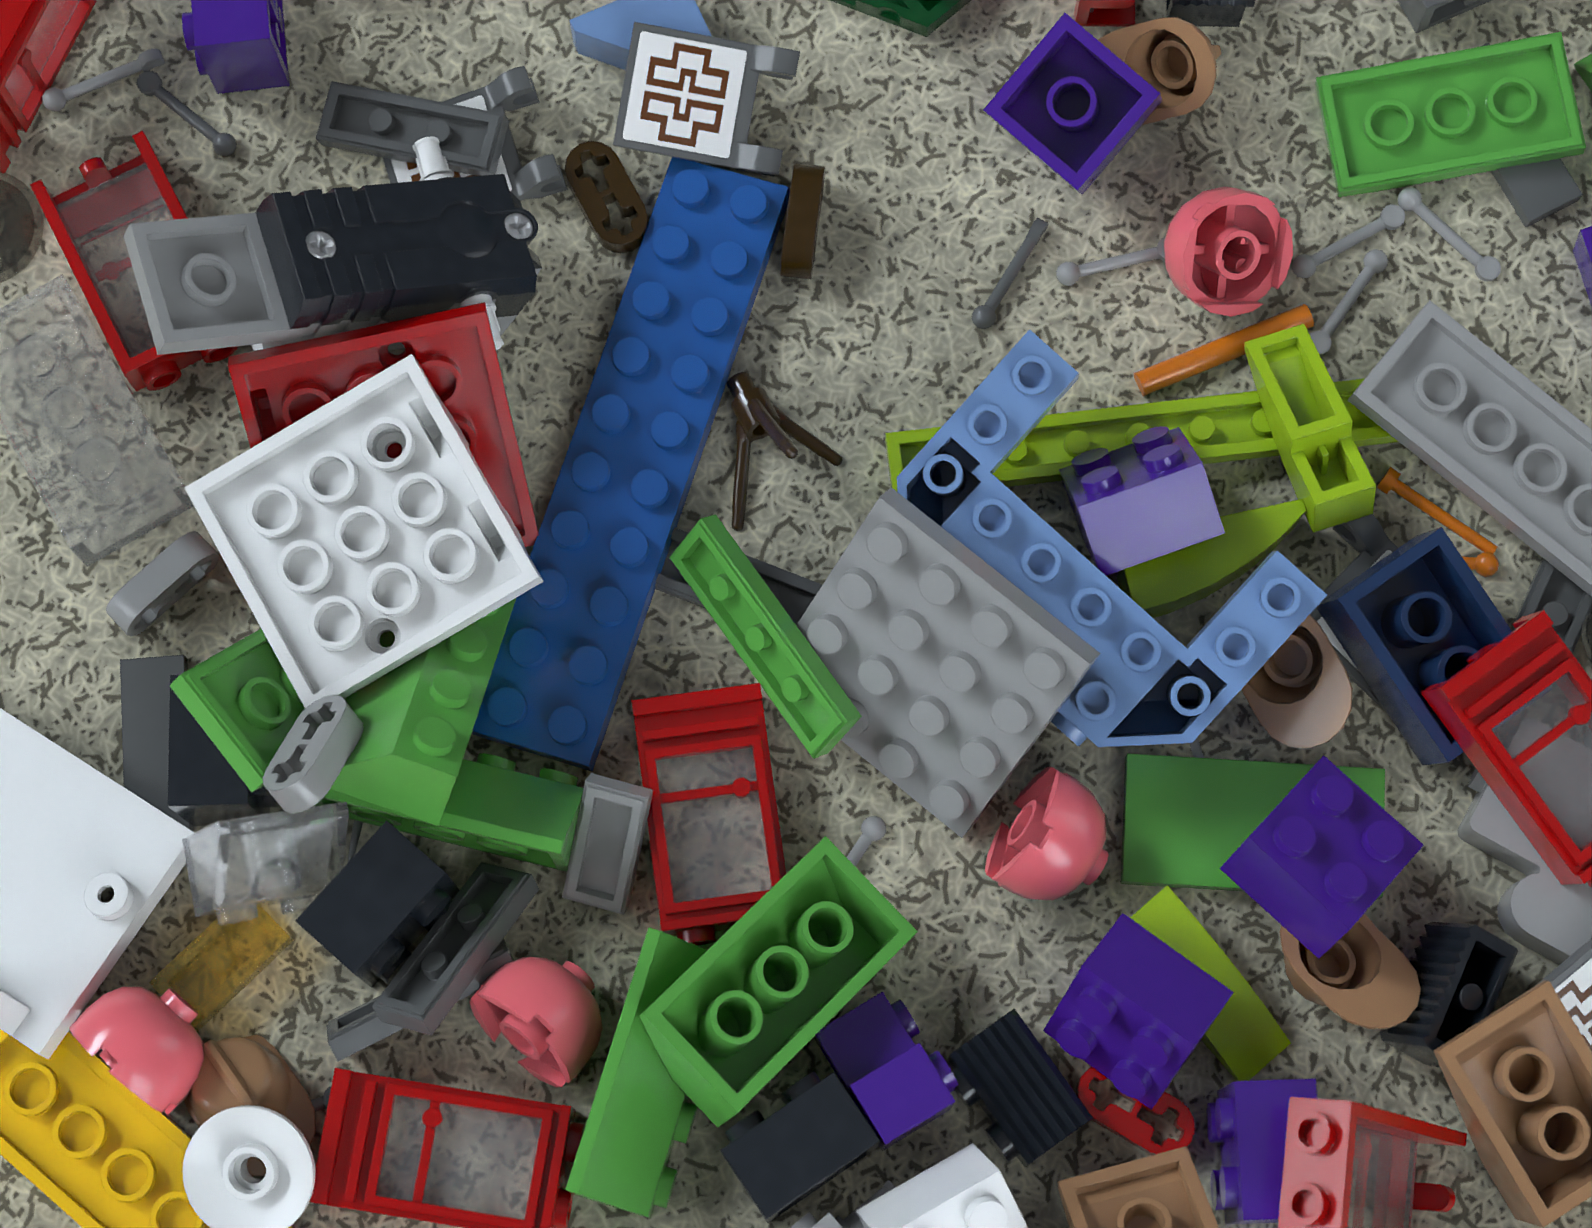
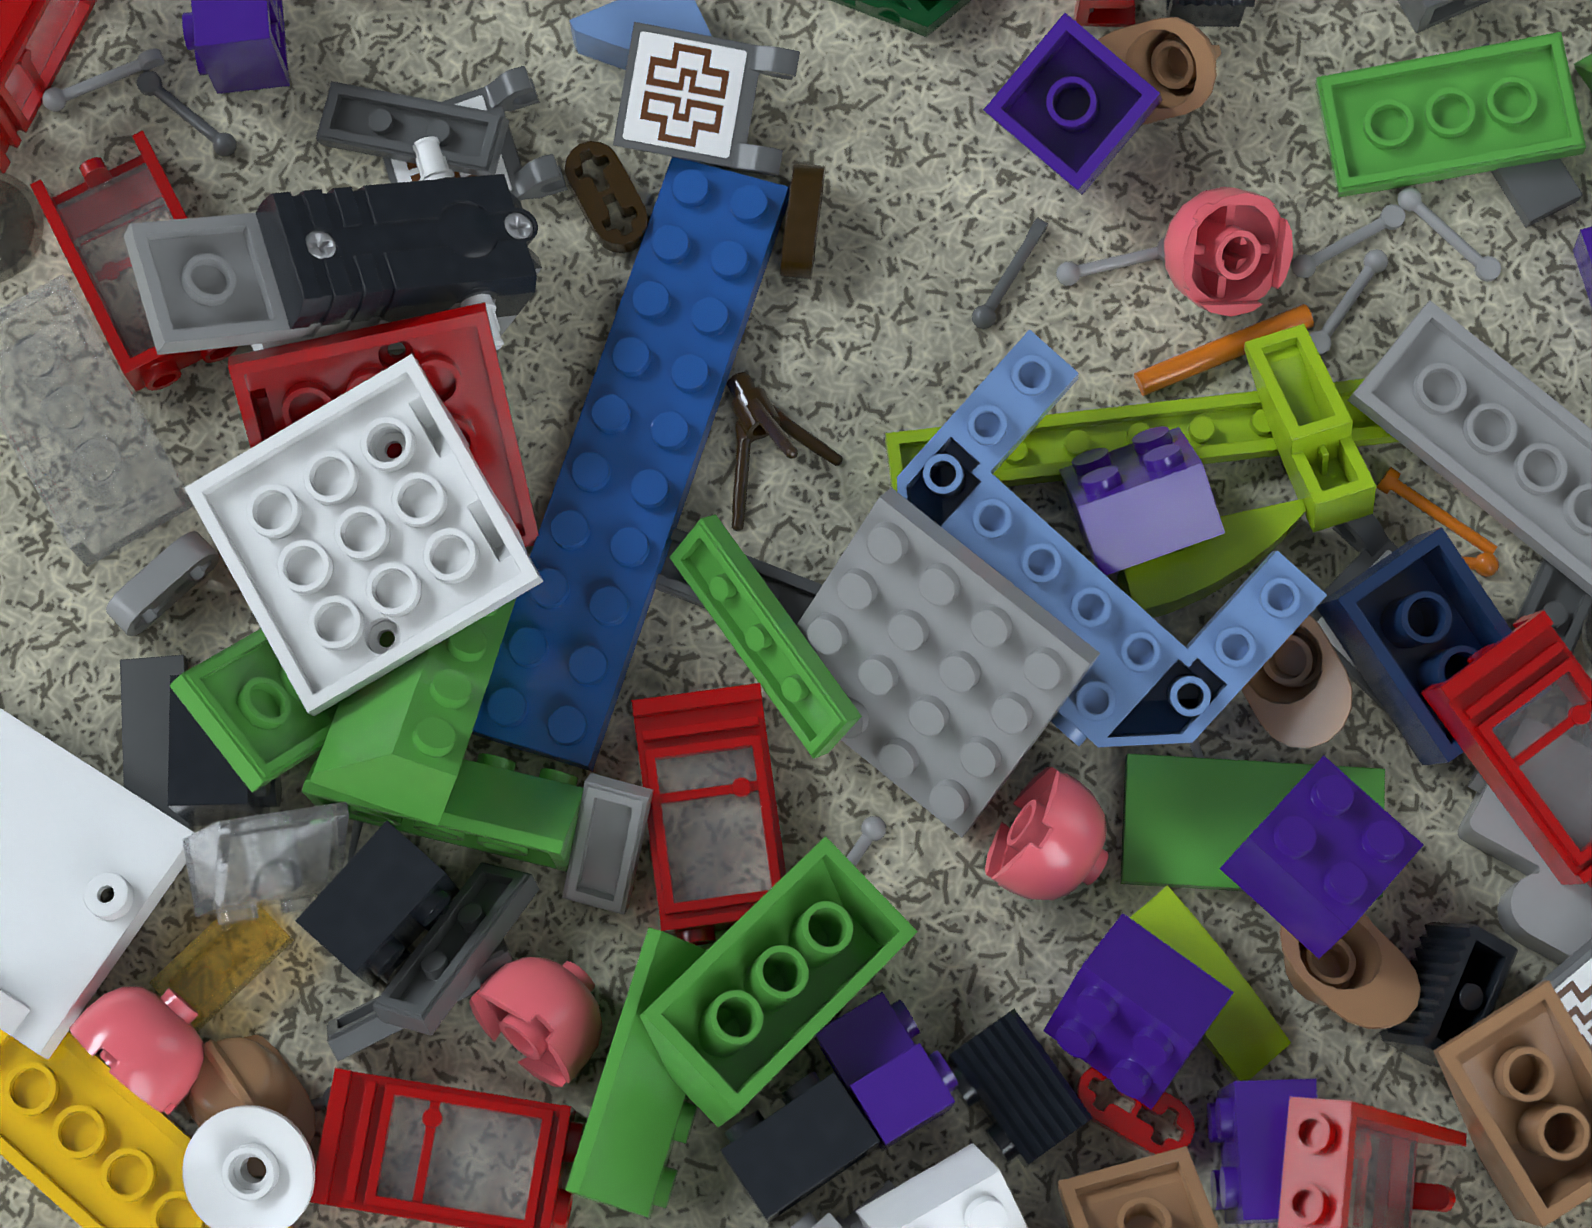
(313, 754): light grey beam -> none

